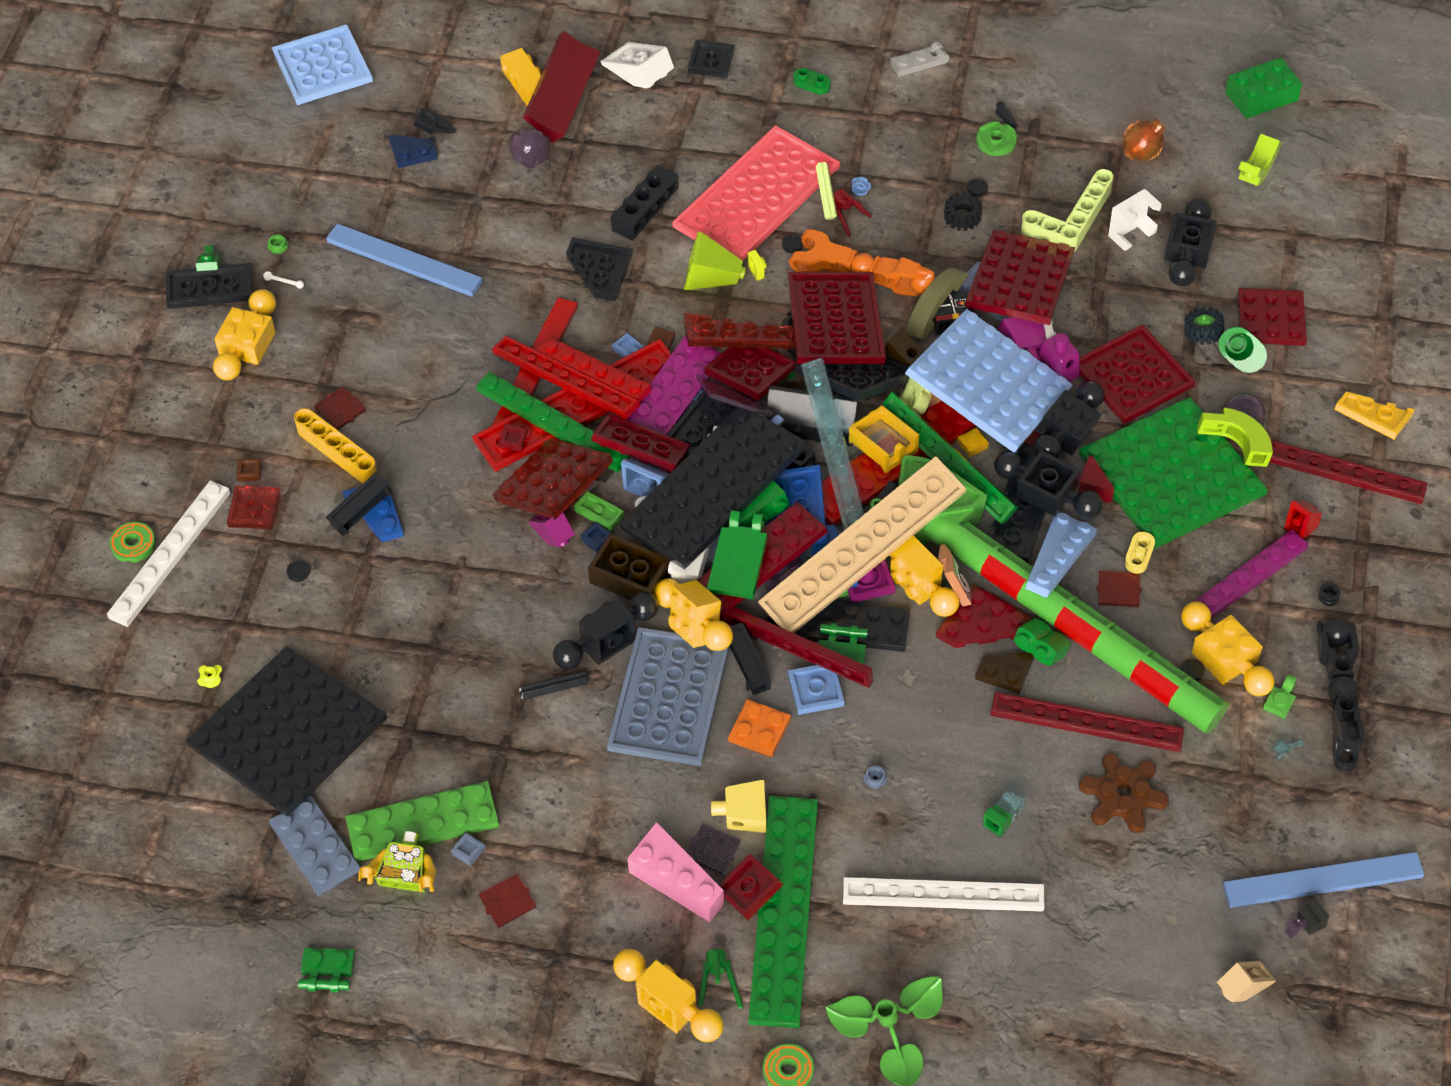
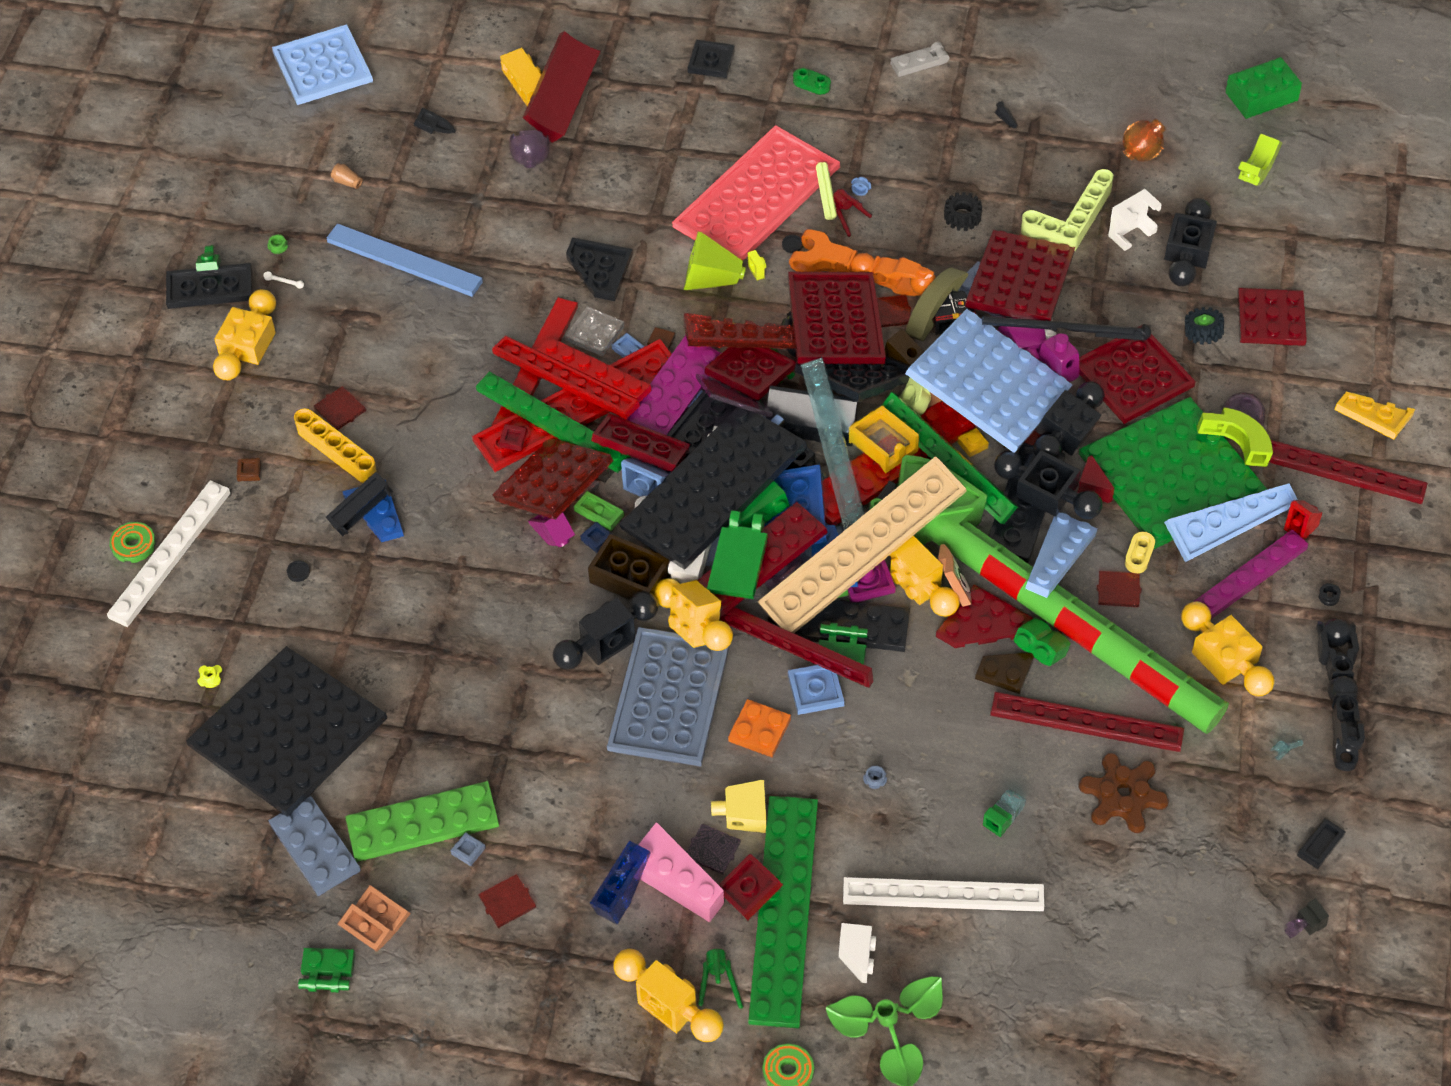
(253, 507): clear red plate -> none
(344, 175): none -> medium nougat cone
(374, 918): none -> nougat slope
(402, 866): torso -> none
(412, 150): dark blue wing -> none
(553, 685): black axle -> none
(594, 331): none -> clear plate
(620, 883): none -> clear blue slope
(639, 63): white slope -> none
(644, 202): black brick -> none
(749, 660): black container -> none
(855, 949): none -> white slope
(894, 310): none -> clear red piece
(977, 187): black piece -> none
(996, 147): bright green tile -> none
(1100, 330): none -> black bar
(1193, 668): black piece -> none
(1214, 525): none -> light blue wing
(1242, 349): piece -> none
(1245, 980): tan slope -> none
(1281, 699): bright green plate -> none
(1321, 843): none -> black tile
(1323, 879): medium blue tile -> none

